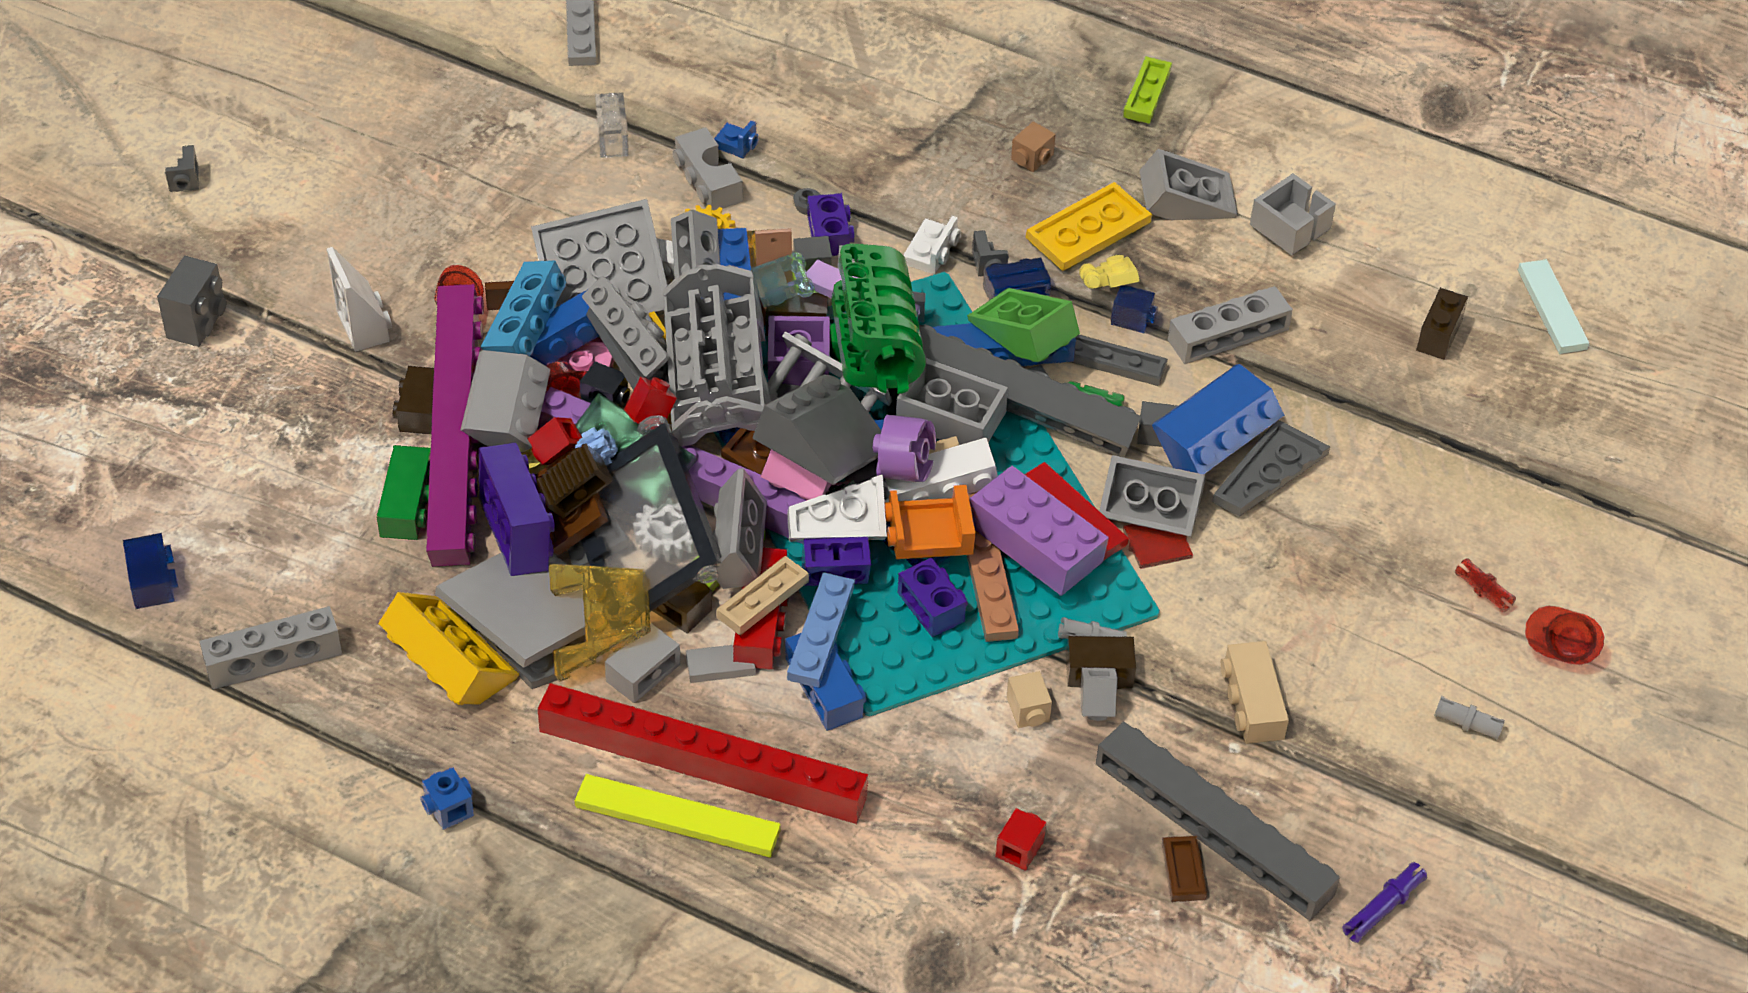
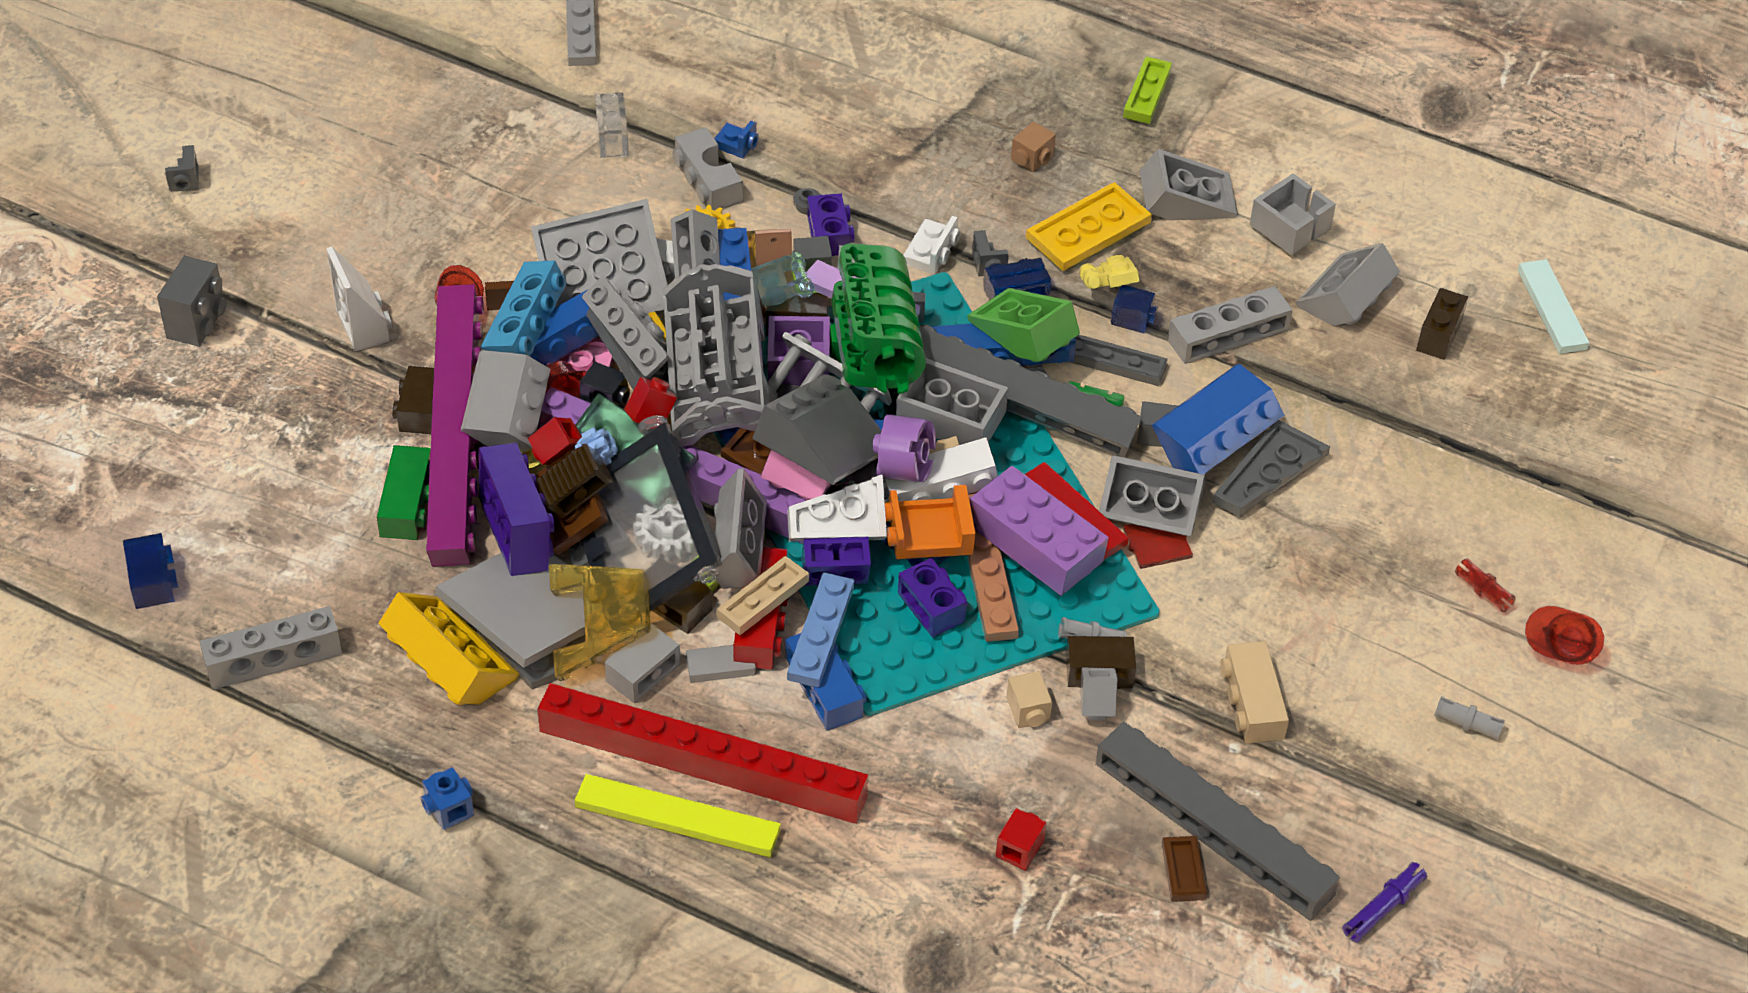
(1350, 285): none -> light grey slope

